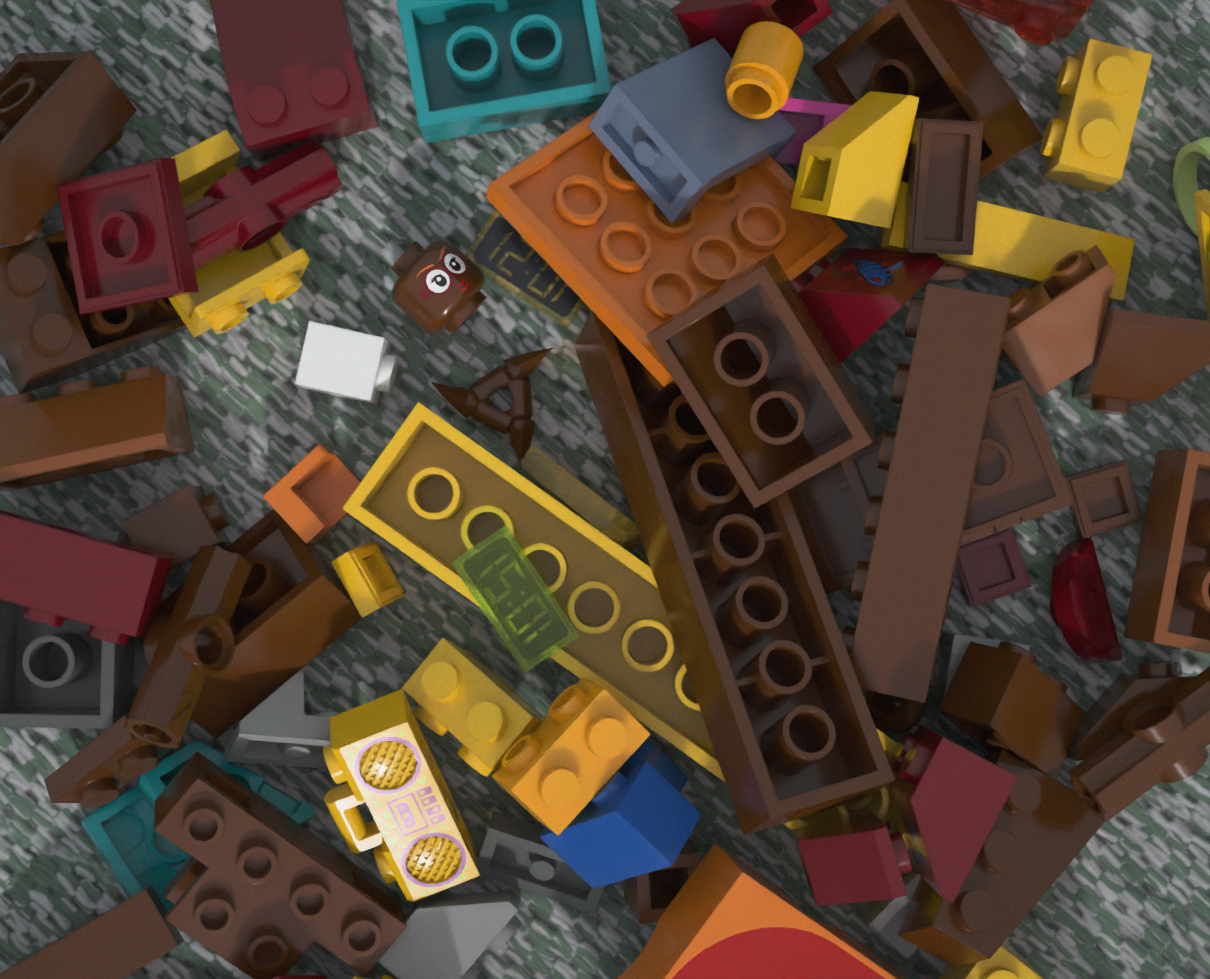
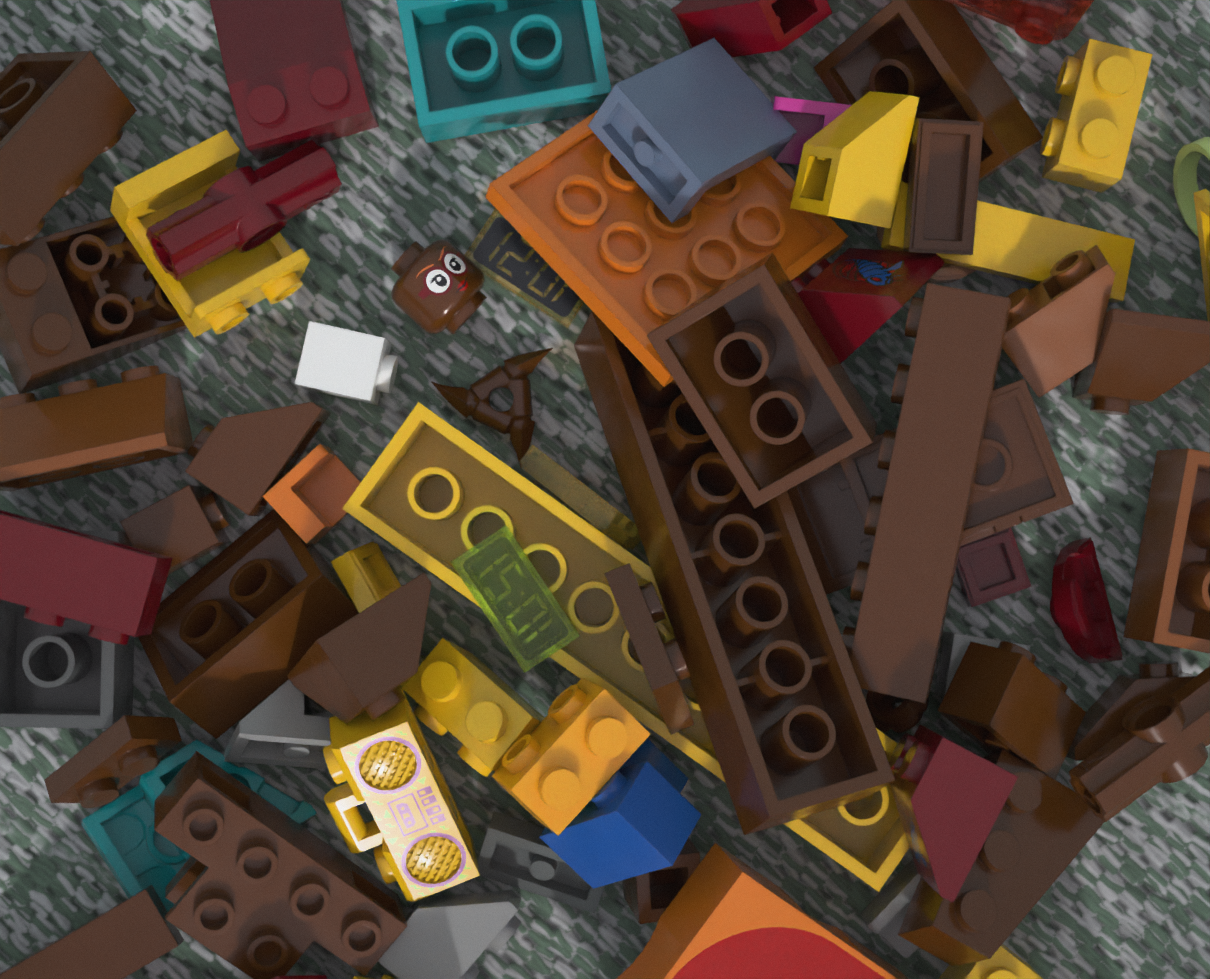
(127, 236): dark red tile -> none
(188, 647): reddish brown piece -> none
(253, 452): none -> reddish brown slope
(368, 656): none -> reddish brown slope
(660, 661): none -> reddish brown wing
(763, 69): light orange brick -> none
(853, 859): dark red slope -> none
(1103, 499): reddish brown tile -> none

